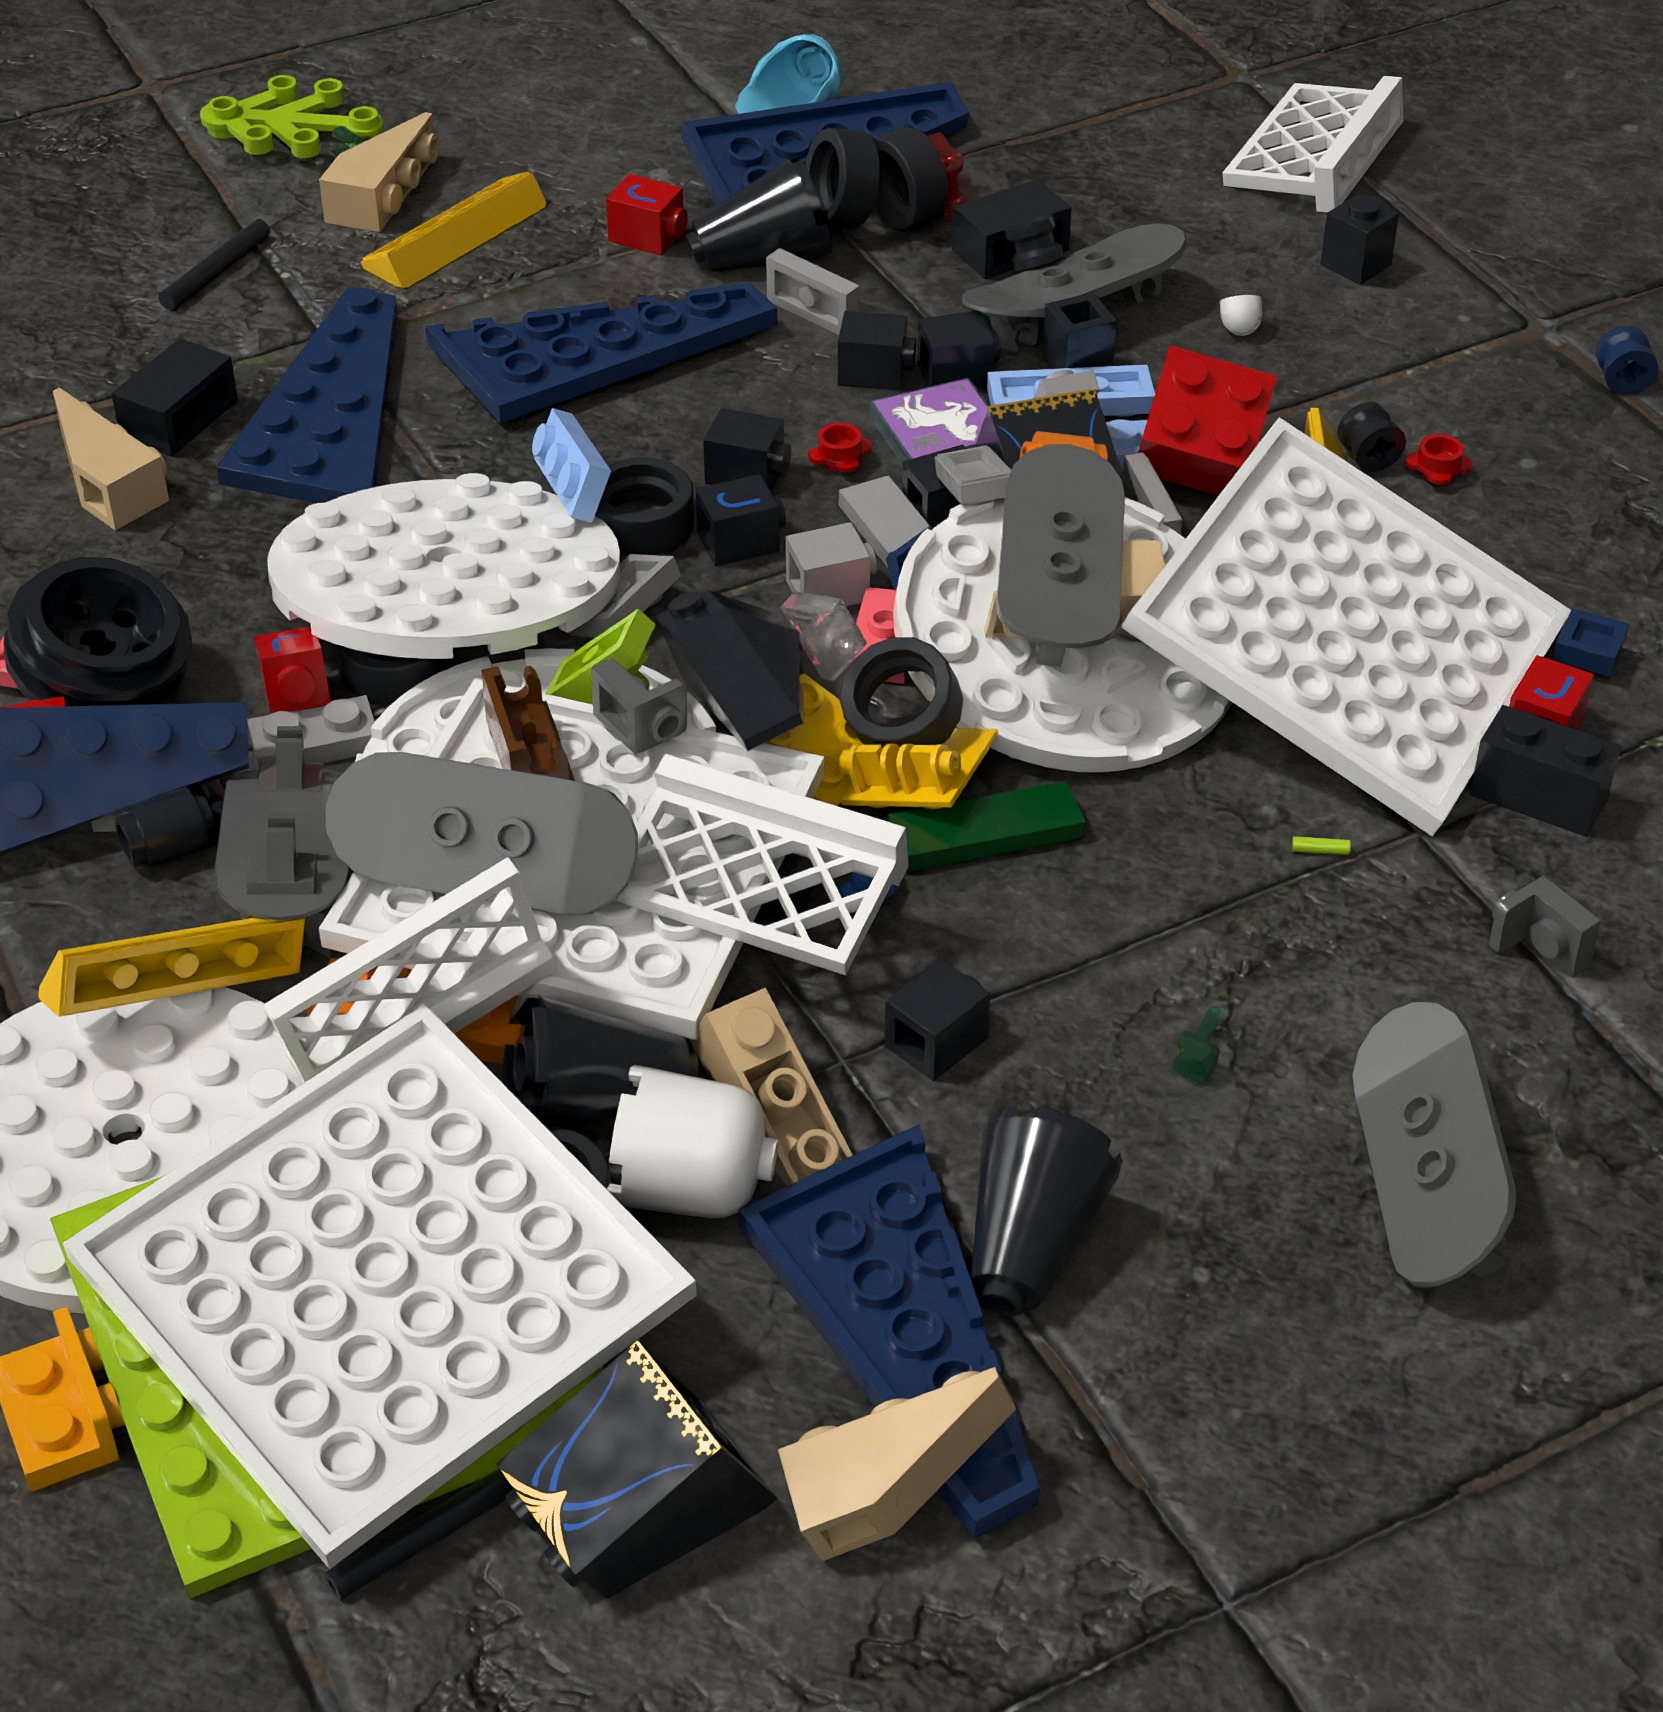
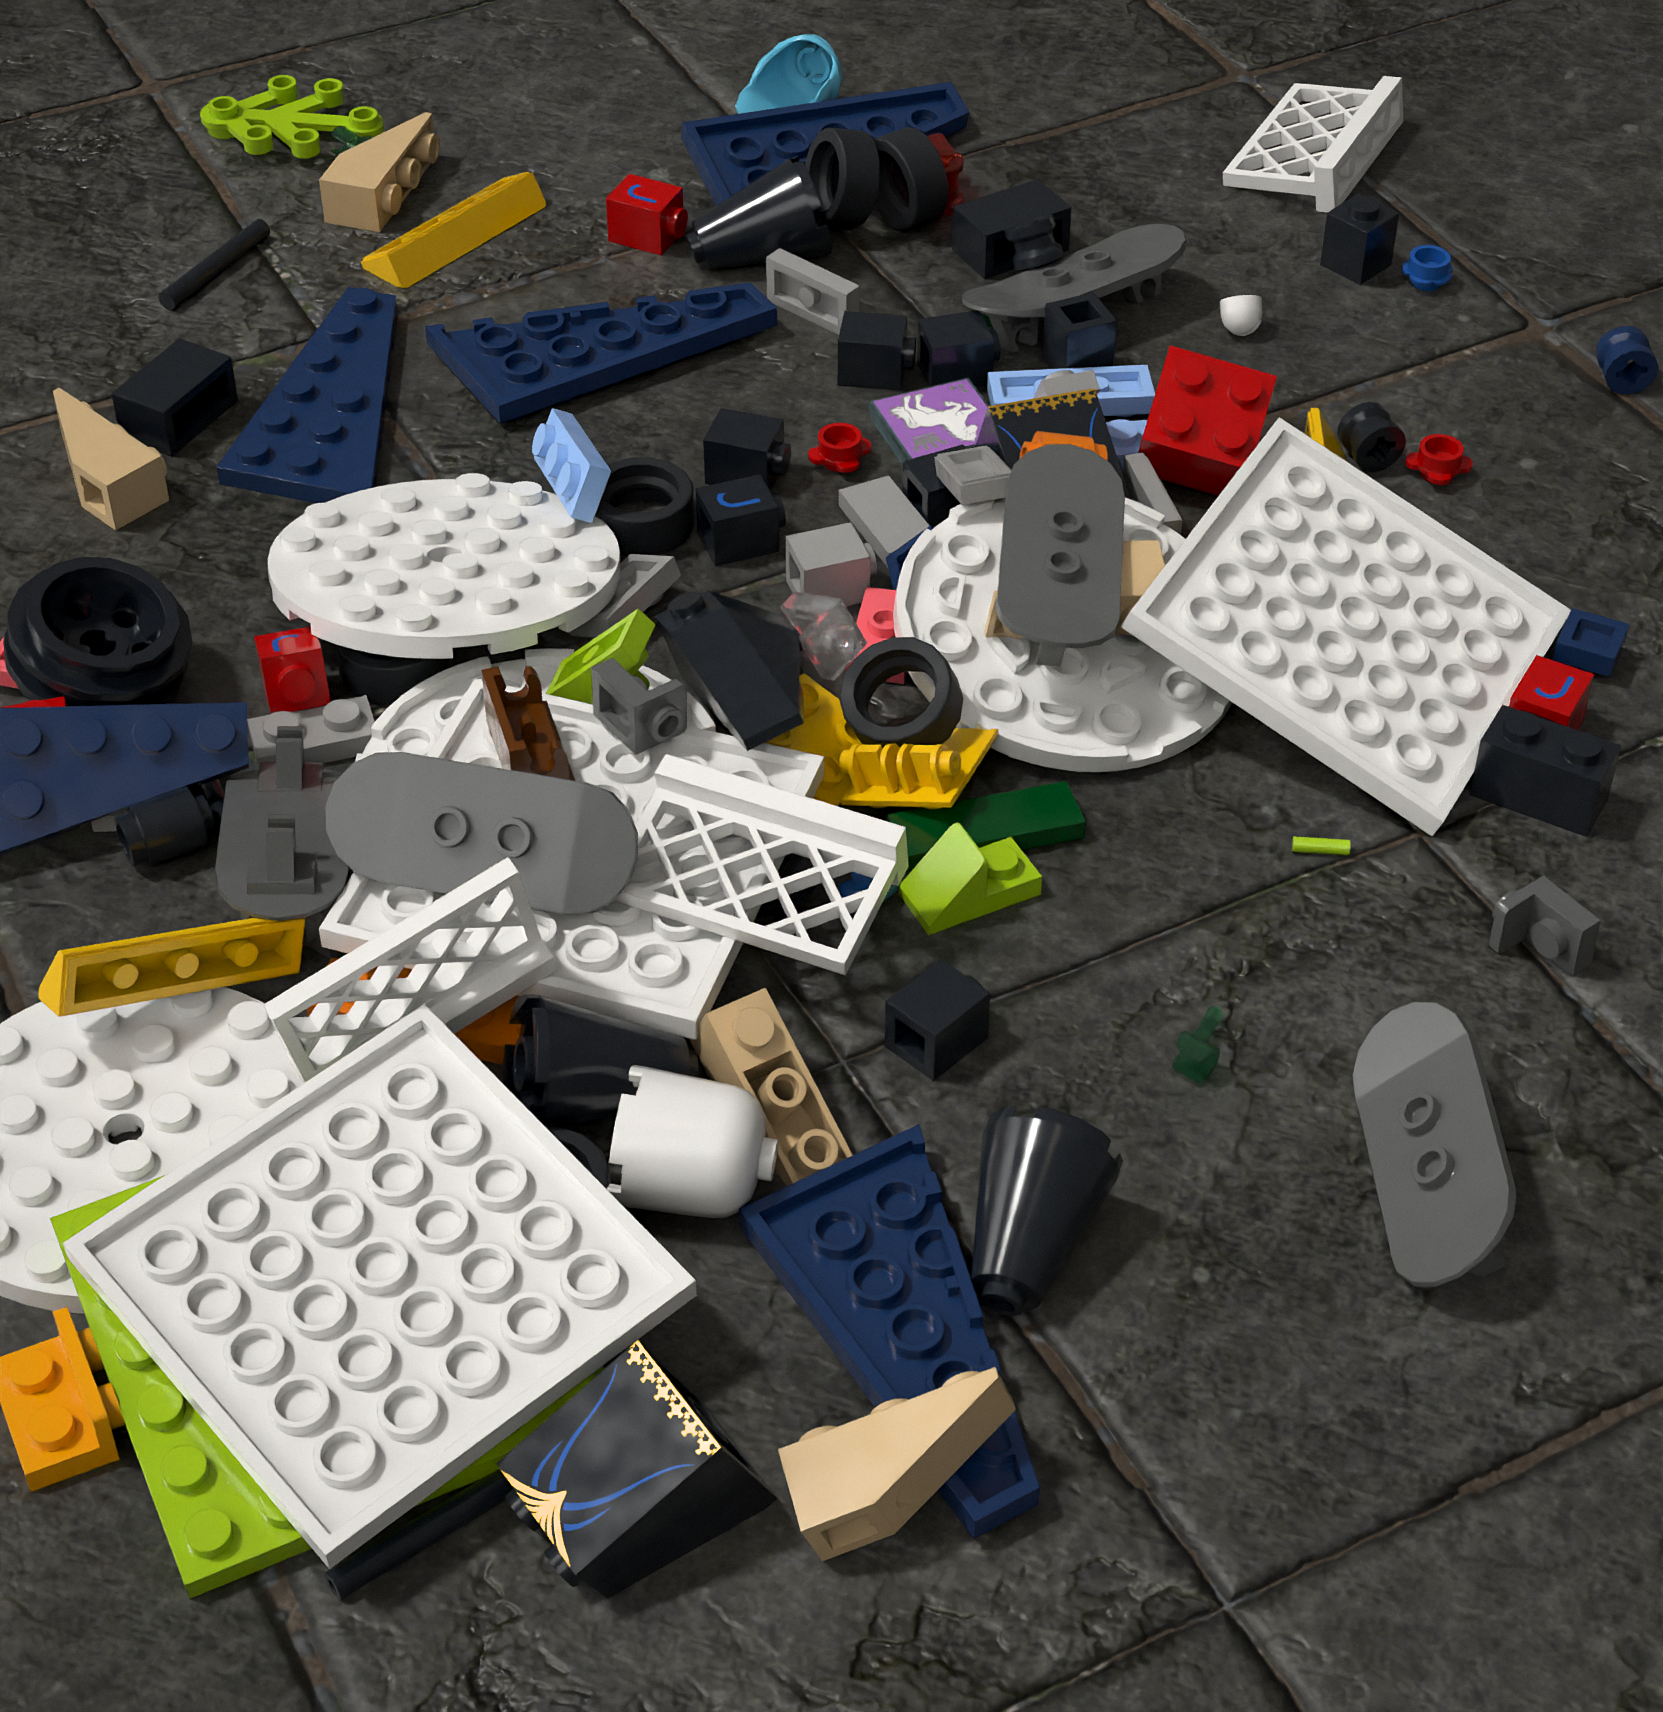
(966, 881): none -> lime slope
(1428, 267): none -> blue plate

